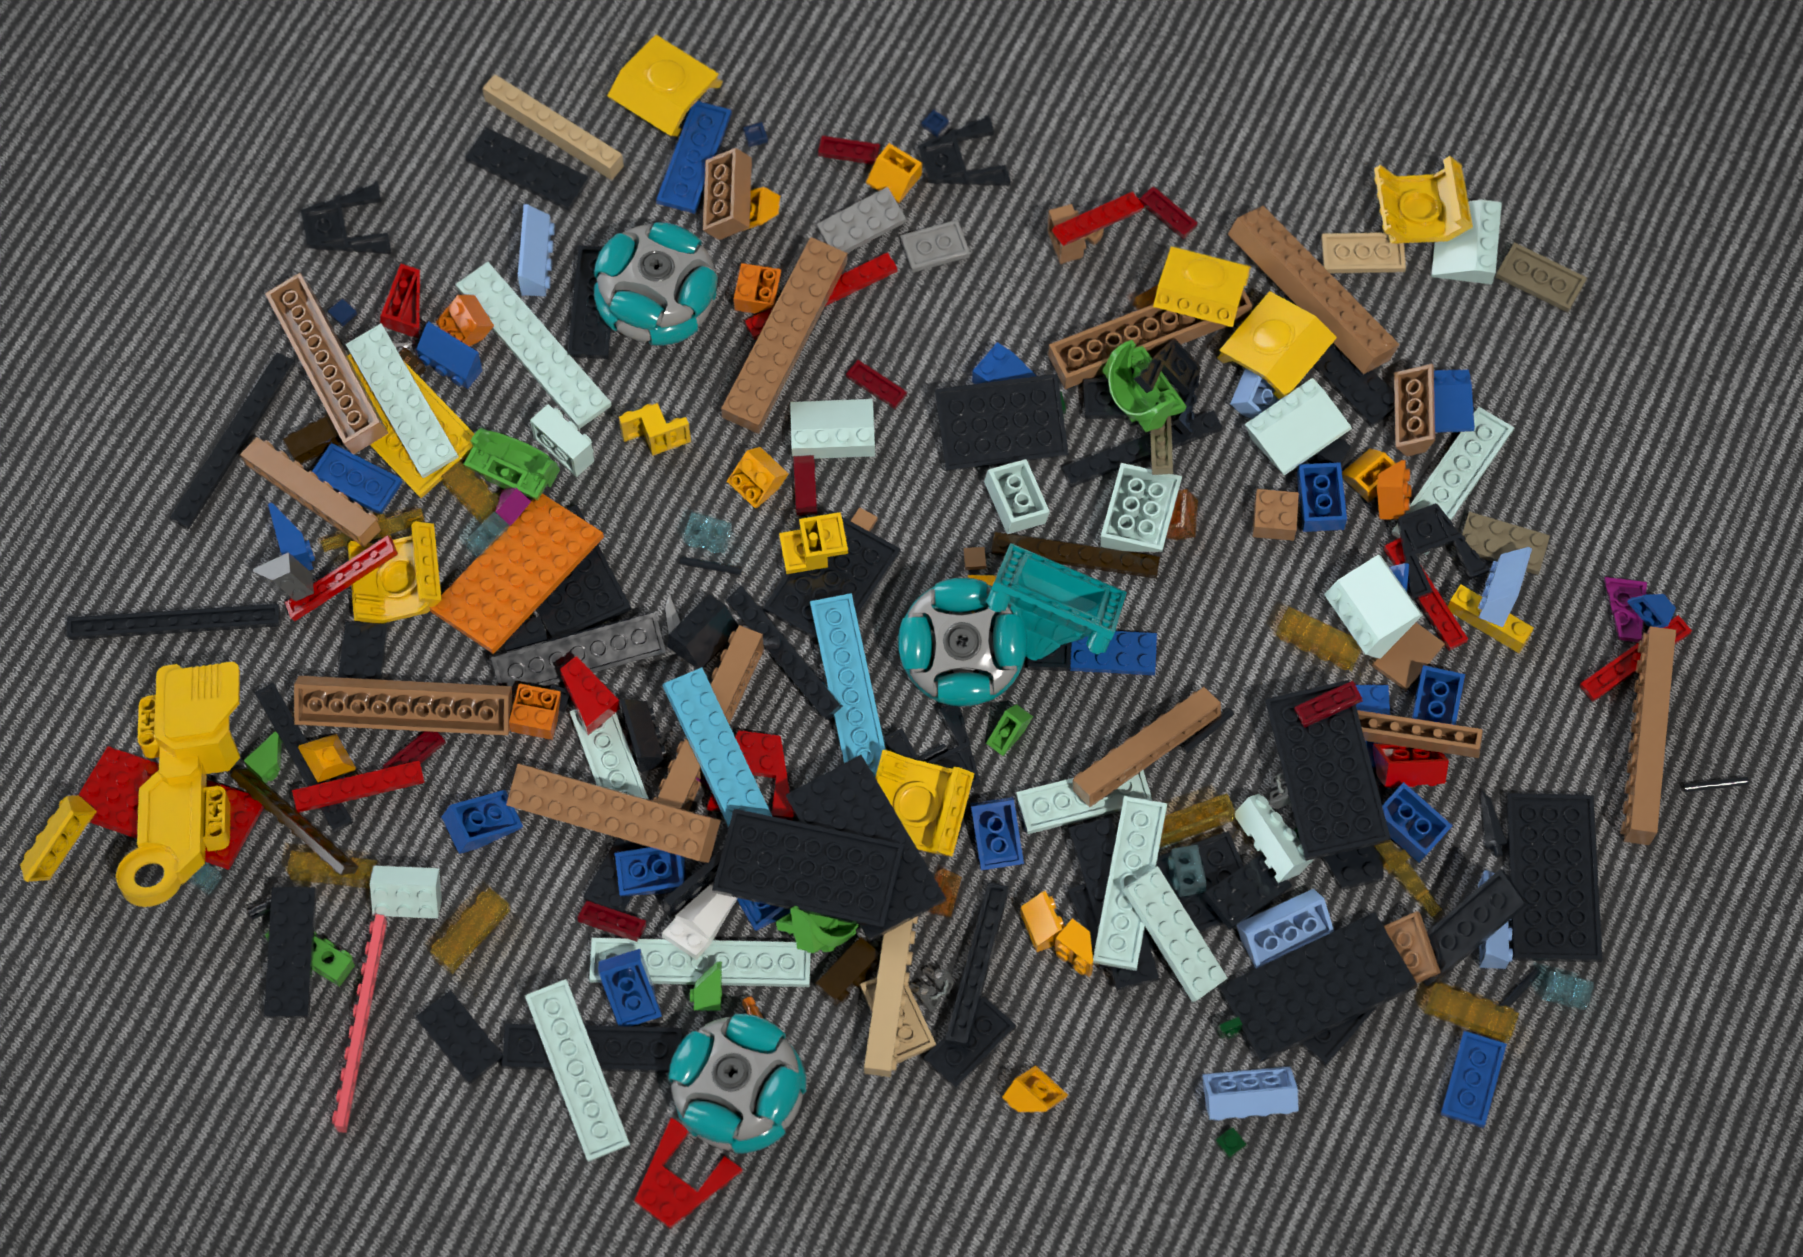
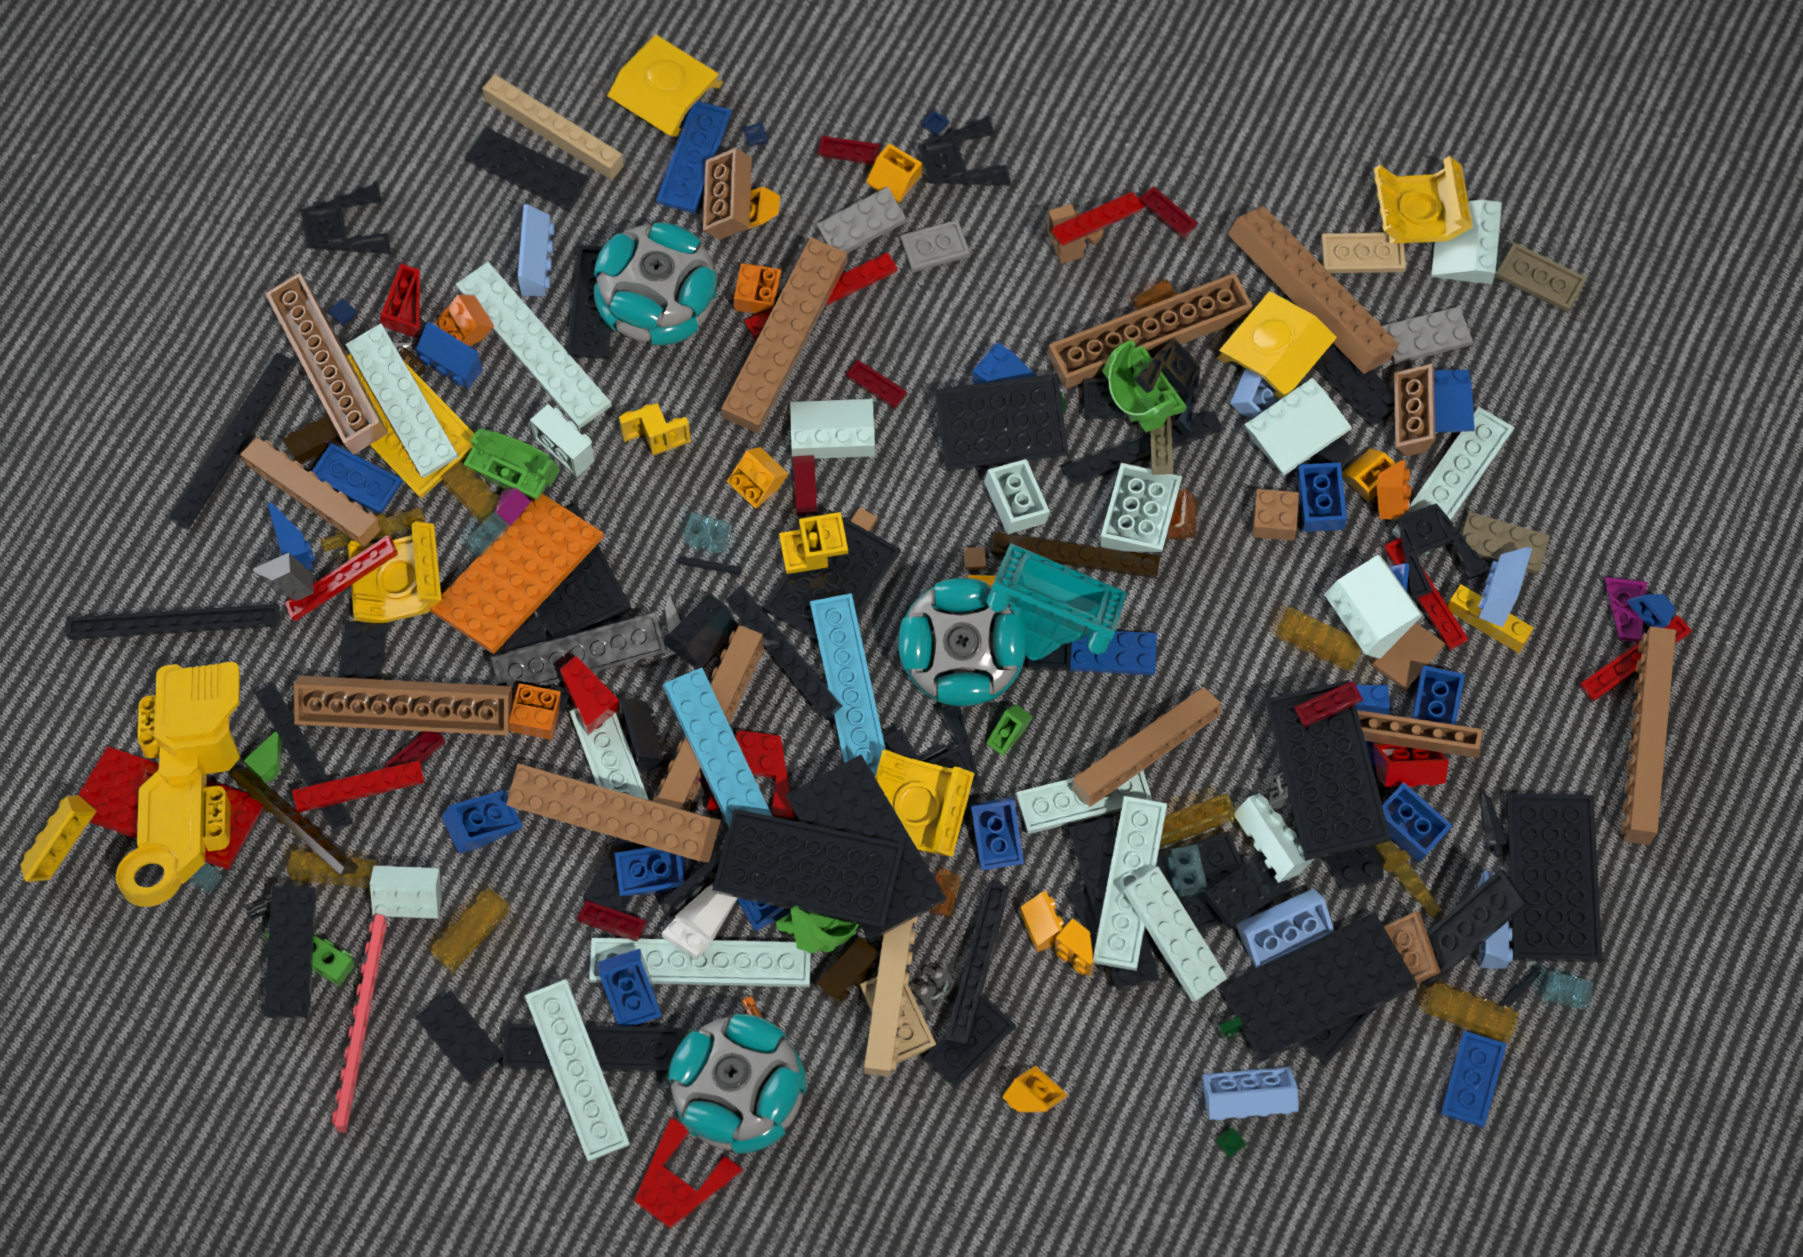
(327, 757): light orange slope -> none
(708, 990): bright green slope -> none
(1201, 286): yellow panel -> none
(1208, 730): black bar -> none
(1429, 335): none -> light grey plate
(1716, 784): black bar -> none

